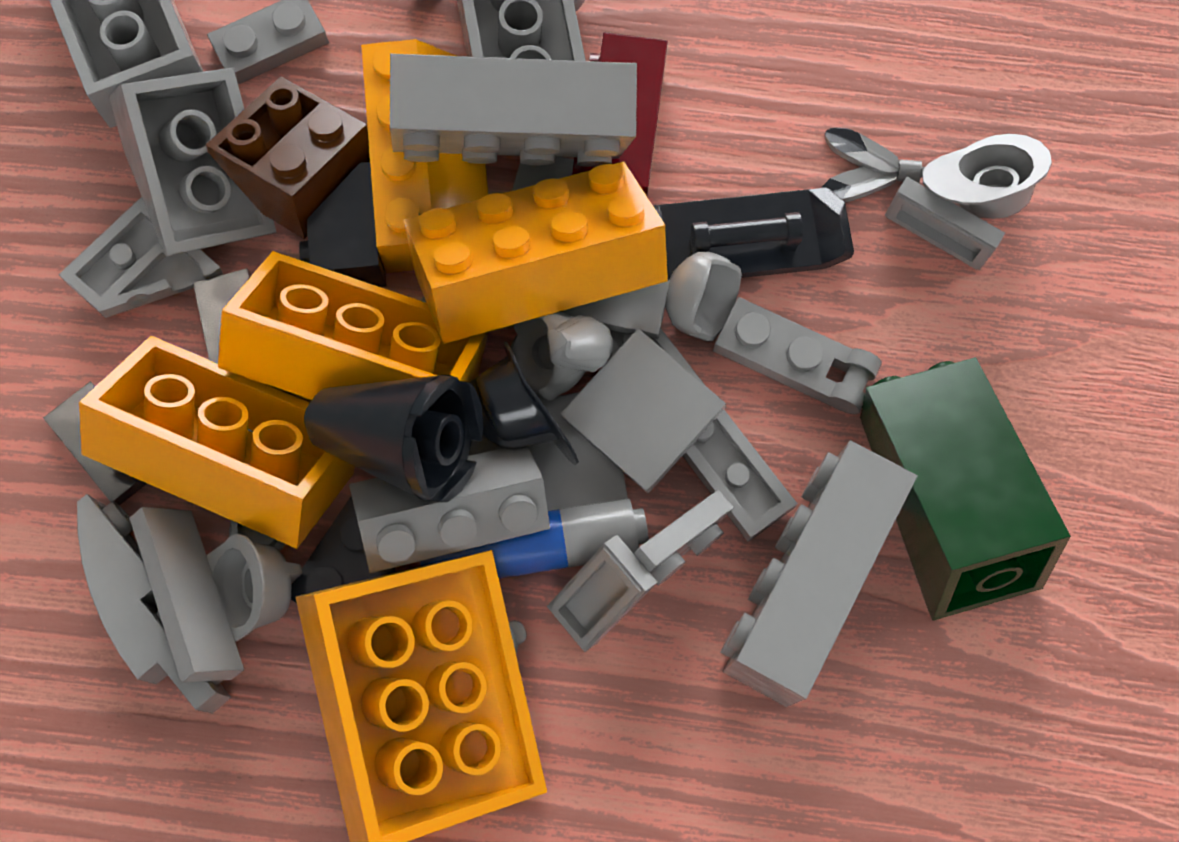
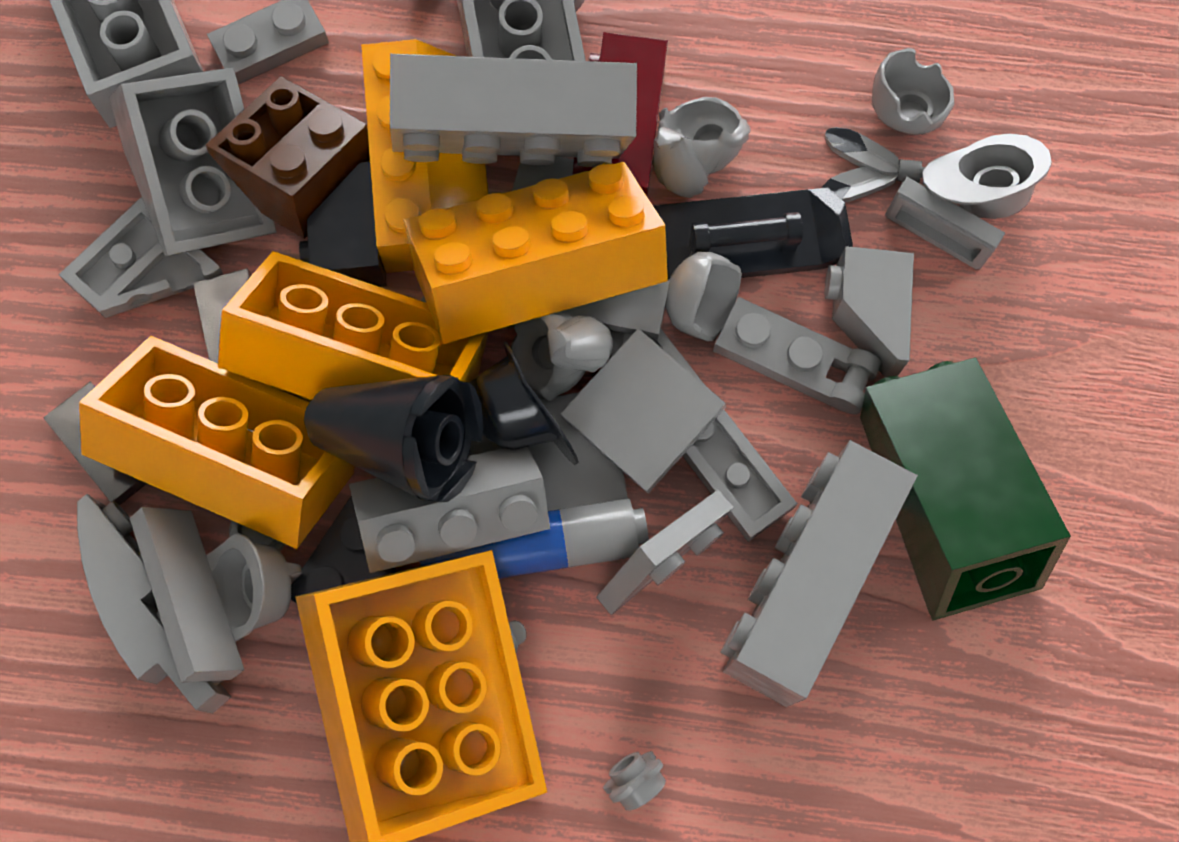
(601, 593): light grey tile -> none
(635, 780): none -> light grey plate
(696, 142): none -> light grey hair
(874, 302): none -> light grey slope
(910, 94): none -> light grey hair

